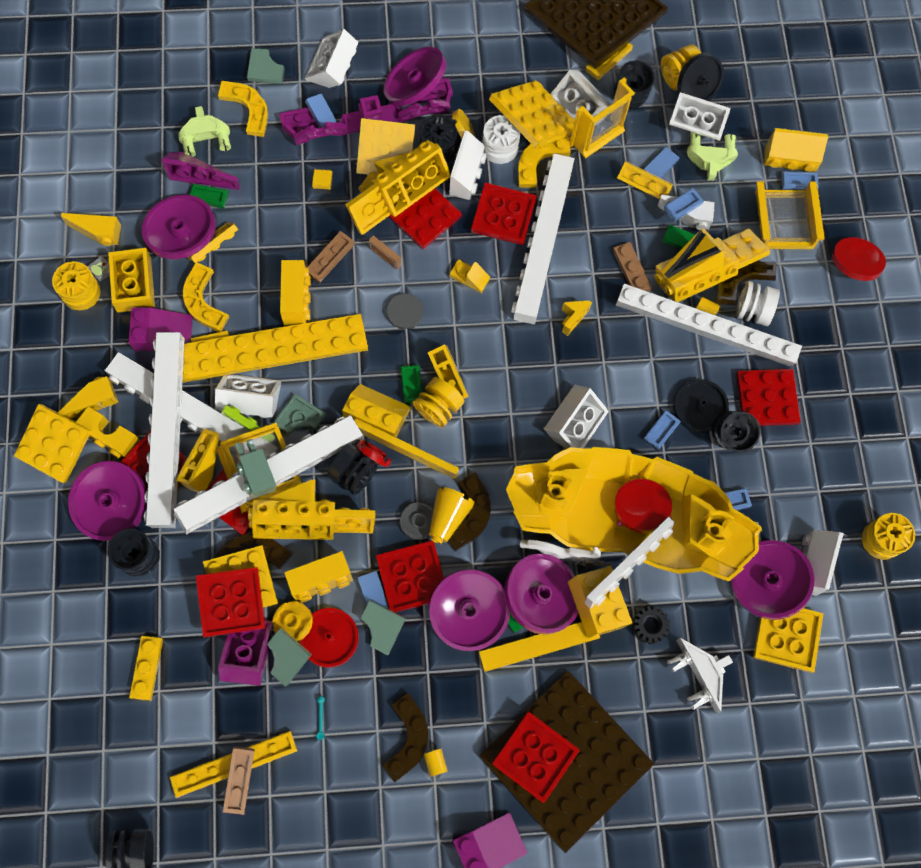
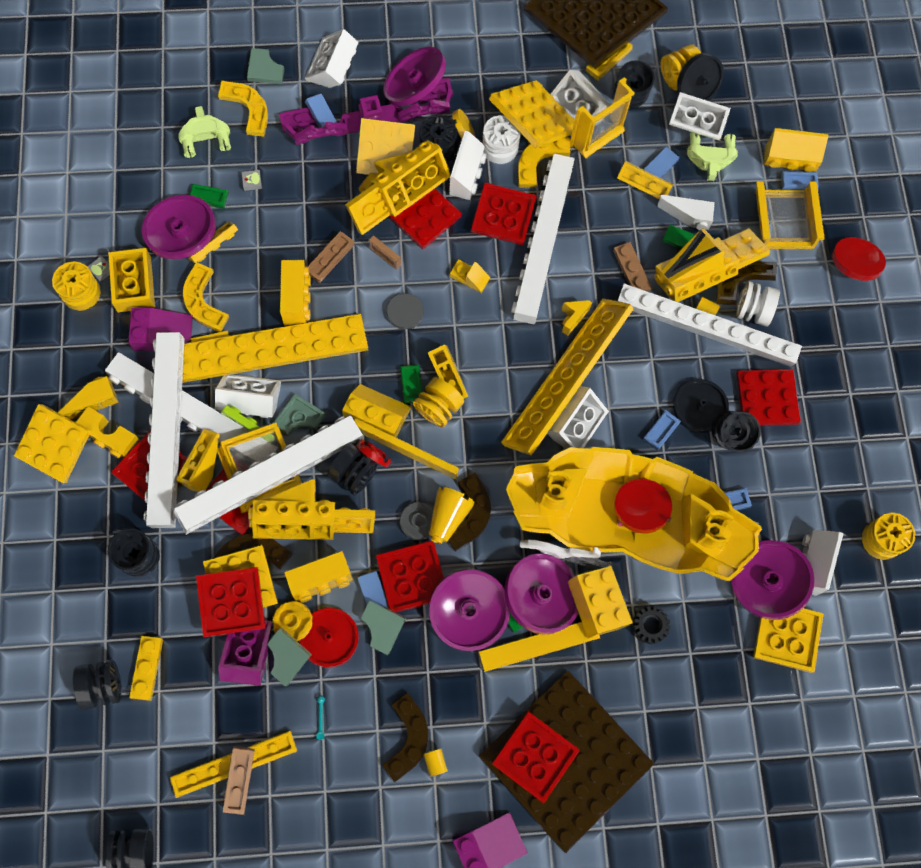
(97, 684): none -> black wheel
(101, 229): yellow slope -> none
(107, 500): magenta dish -> none
(188, 169): magenta wedge -> none
(251, 180): none -> tile
(255, 471): sand green hinge -> none
(322, 179): yellow tile -> none
(567, 376): none -> yellow plate
(625, 569): white plate -> none
(683, 204): medium blue tile -> none
(707, 670): white connector -> none

